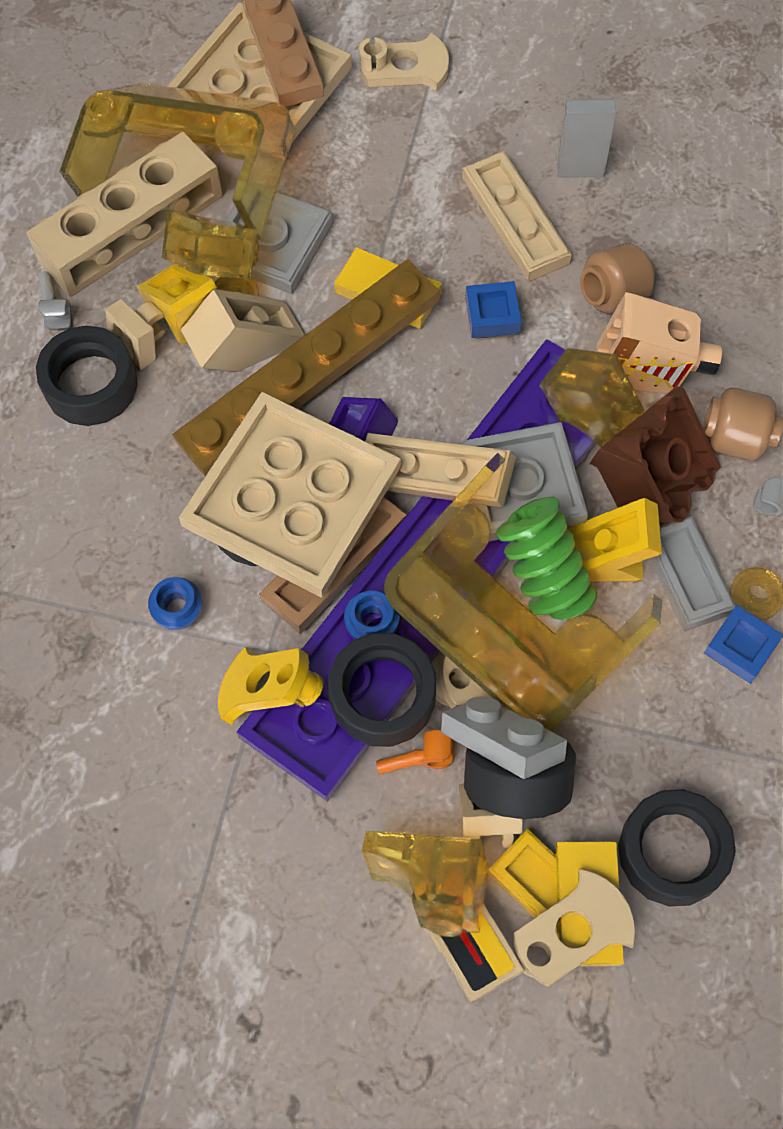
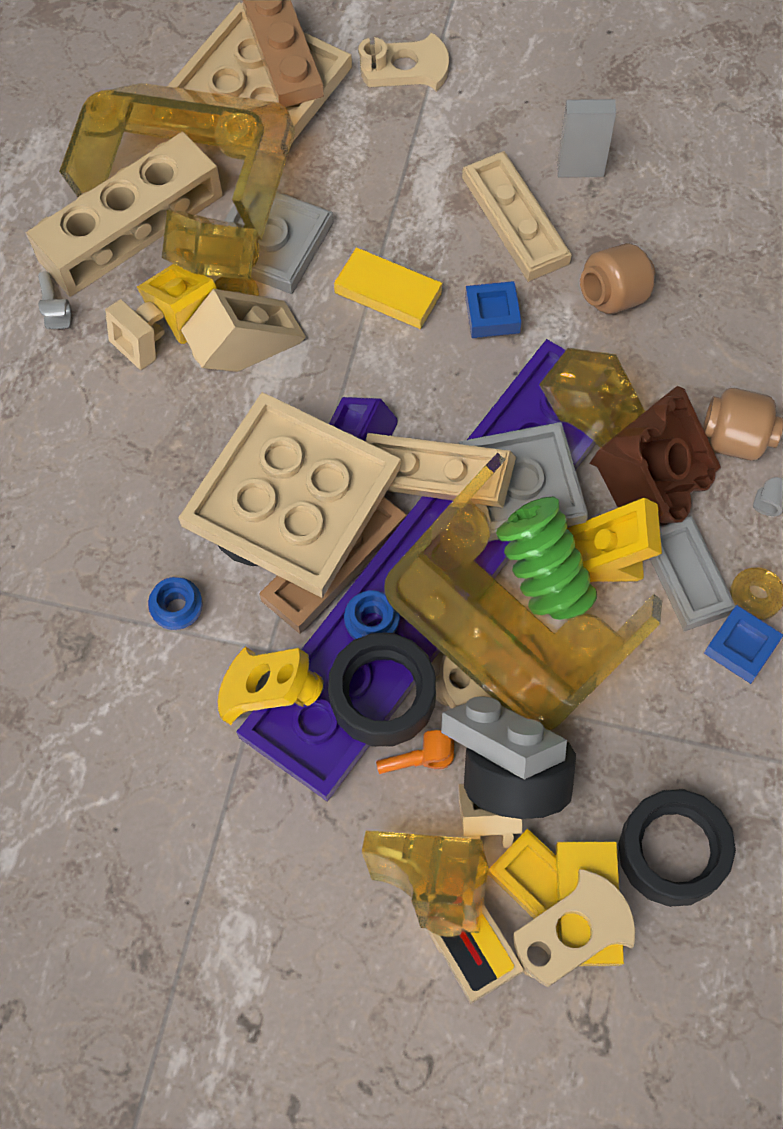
(78, 344): black tyre -> none
(314, 359): pearl gold plate -> none
(657, 344): light nougat torso -> none

